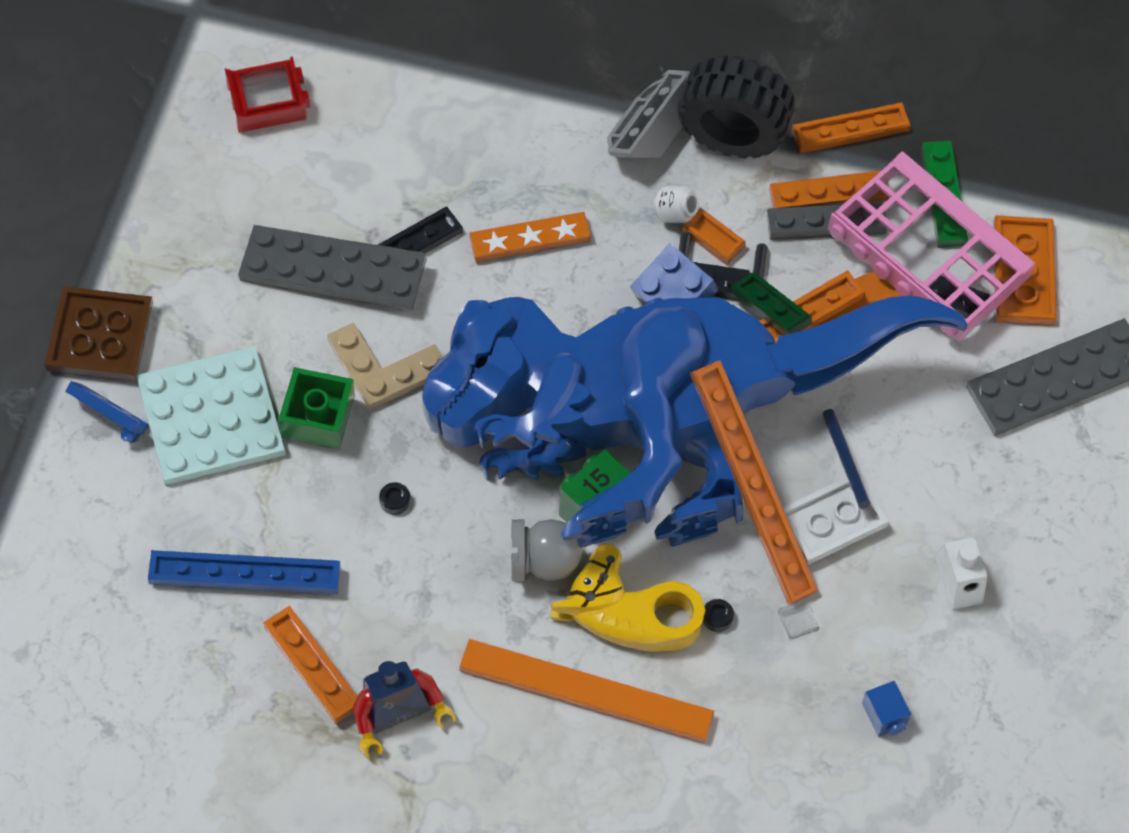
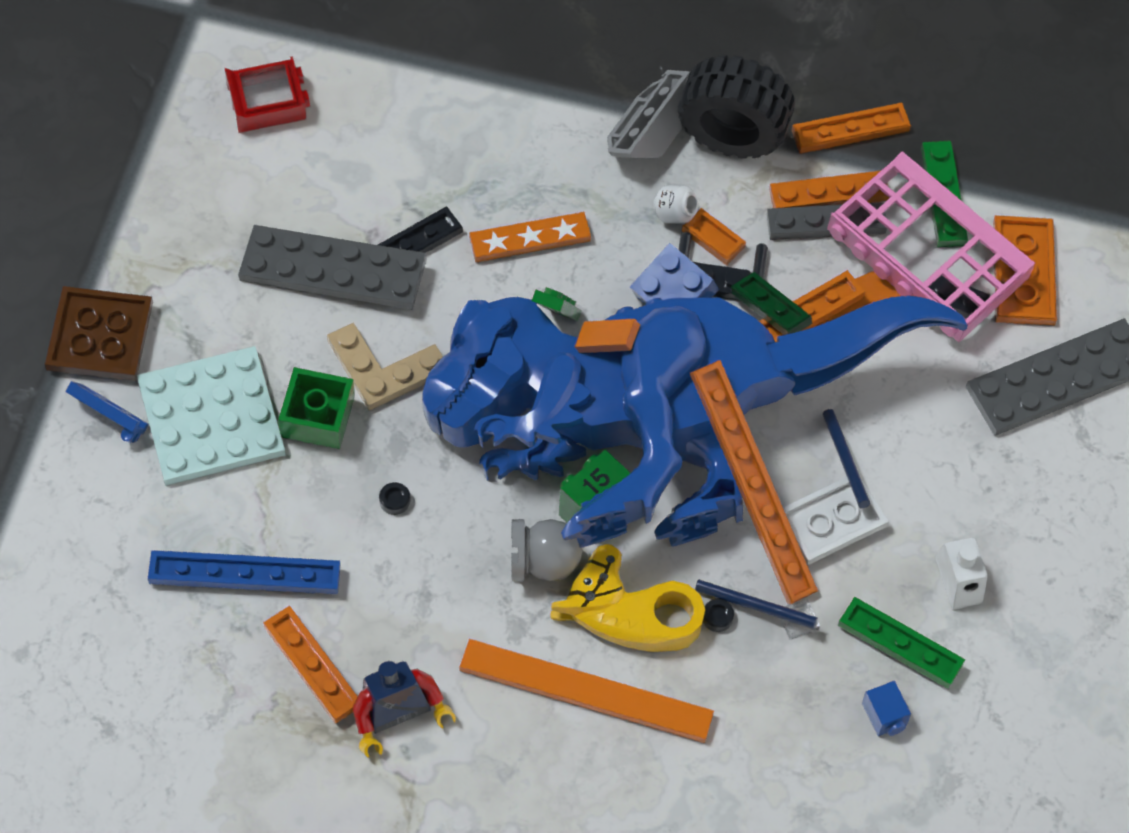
(557, 303): none -> green plate
(607, 336): none -> orange tile
(756, 604): none -> dark blue bar
(901, 642): none -> green plate

